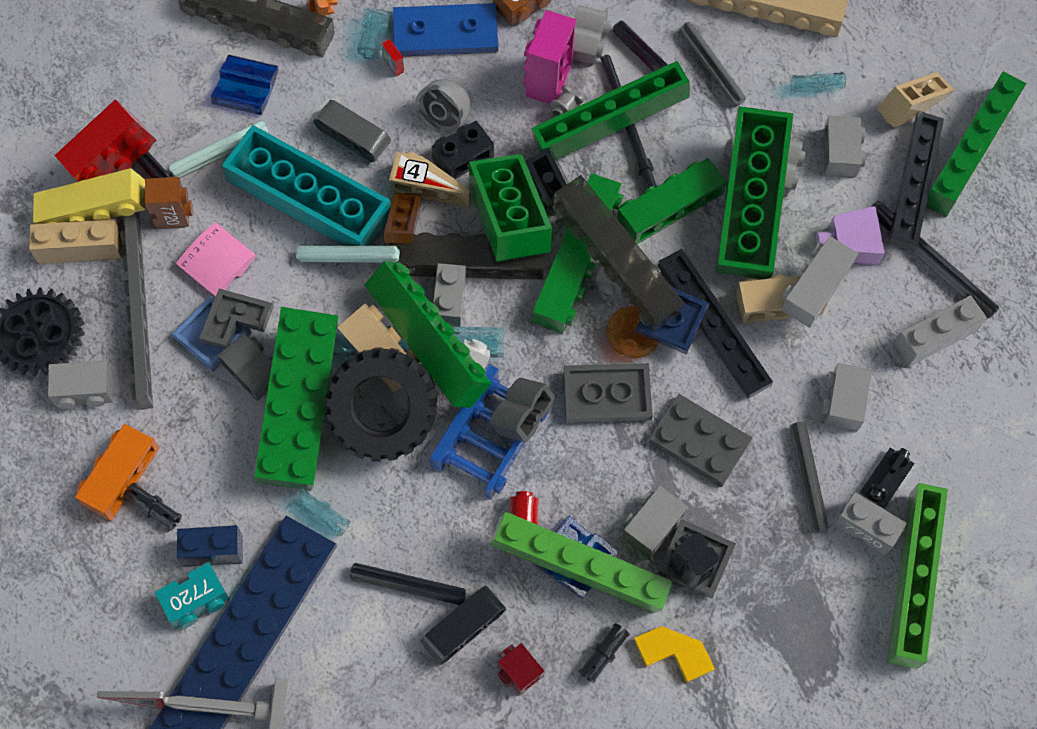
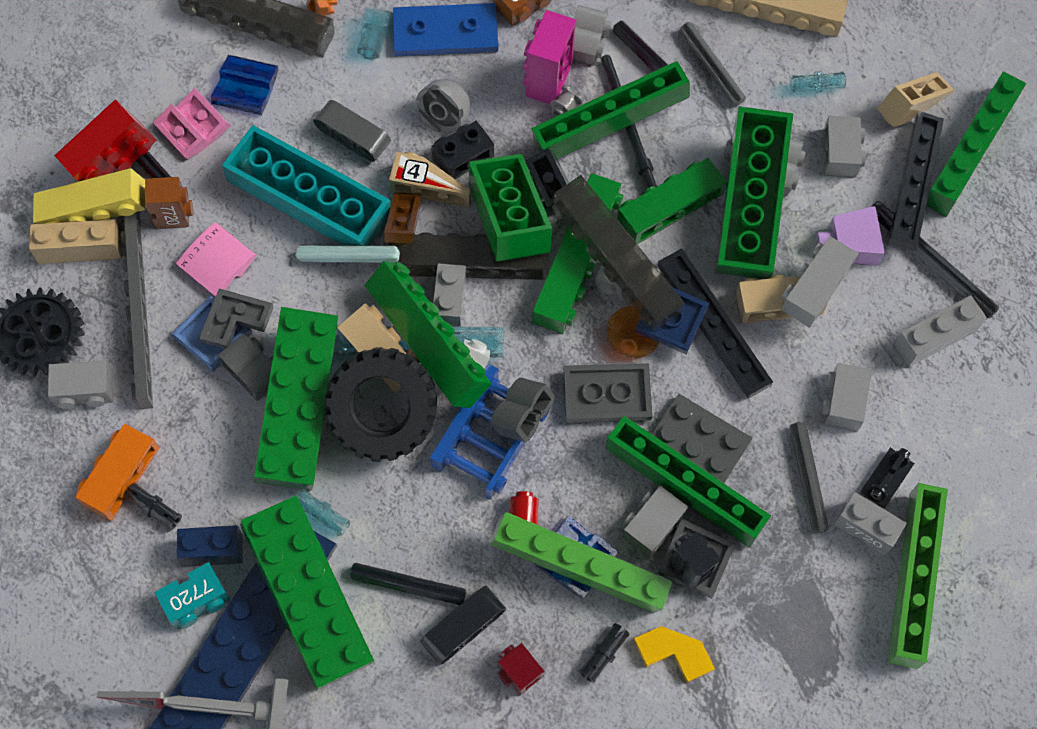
(191, 124): none -> bright pink slope
(210, 153): light aqua axle -> none
(306, 592): none -> green brick
(392, 57): red tile -> none
(687, 481): none -> green brick

